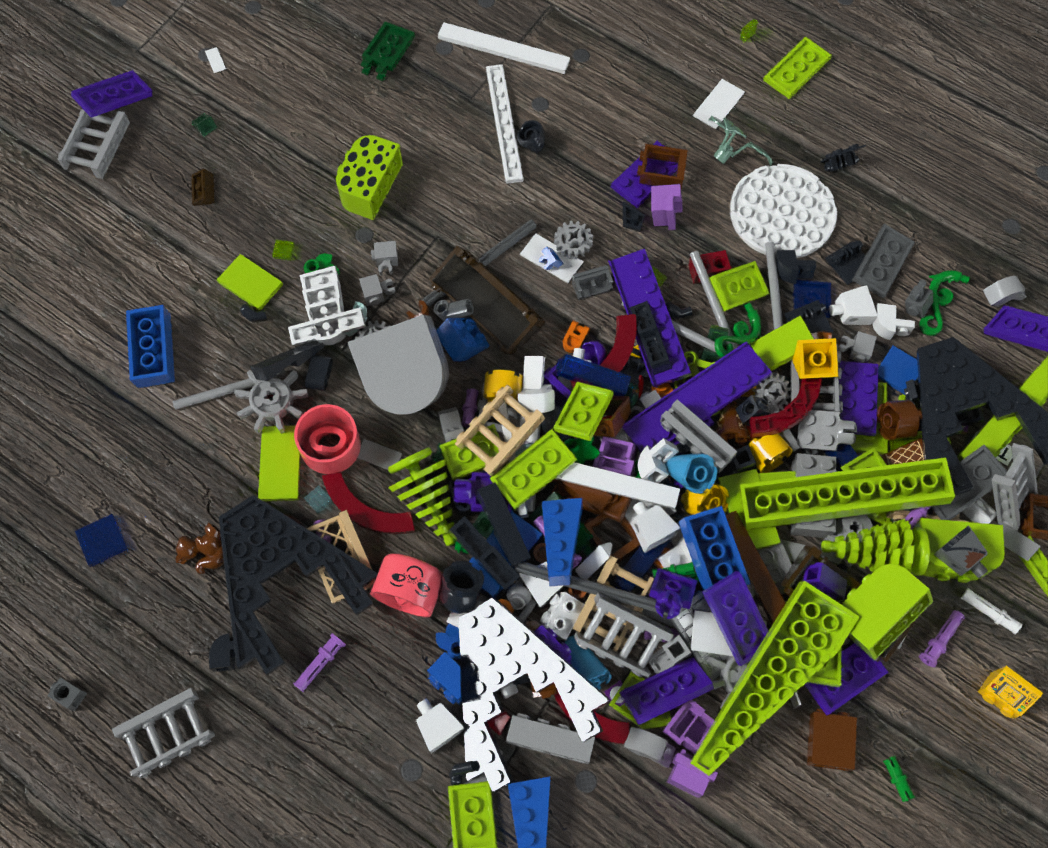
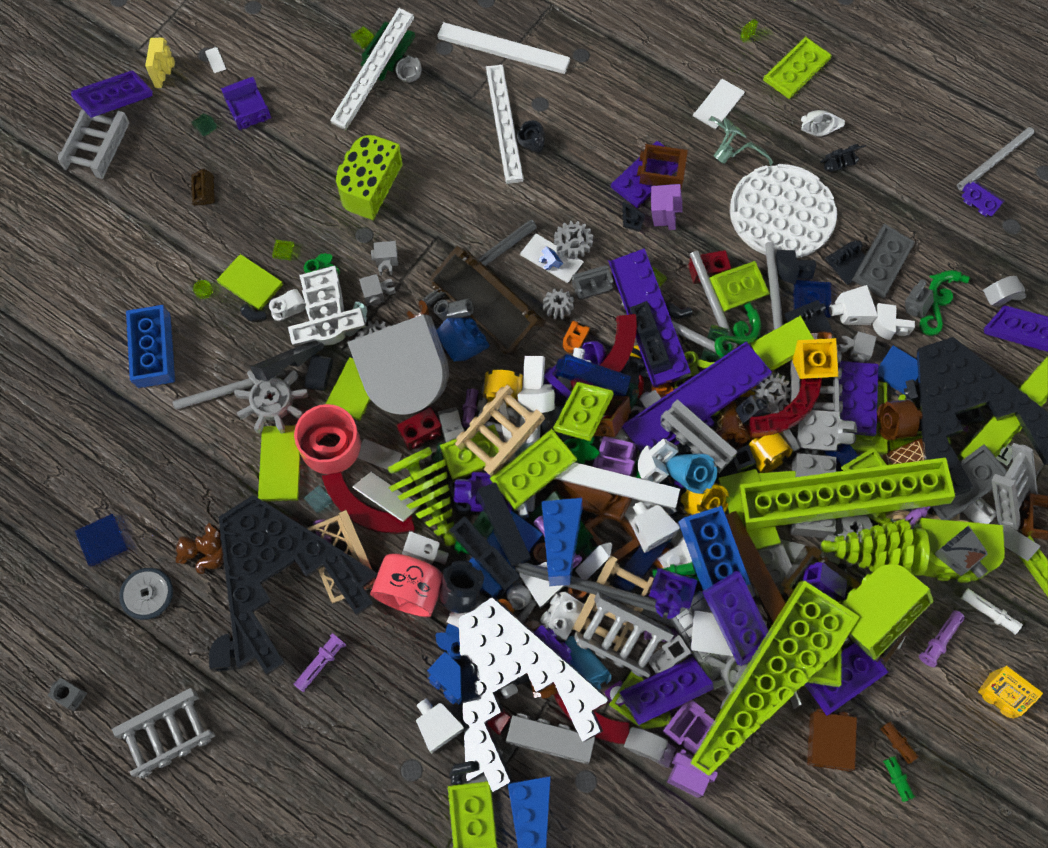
(149, 606): none -> light grey wheel
(159, 61): none -> light yellow plate
(202, 289): none -> clear neon green tile
(245, 103): none -> dark purple panel
(288, 305): none -> white piece
(350, 392): none -> lime tile
(362, 37): none -> clear neon green tile
(372, 69): none -> white tile
(378, 492): none -> white piece
(408, 69): none -> light grey hair
(417, 425): none -> dark red brick
(417, 544): none -> white torso
(553, 299): none -> light grey gear
(821, 122): none -> white hat
(899, 742): none -> reddish brown pin
(982, 198): none -> dark purple brick
(996, 158): none -> light grey piece

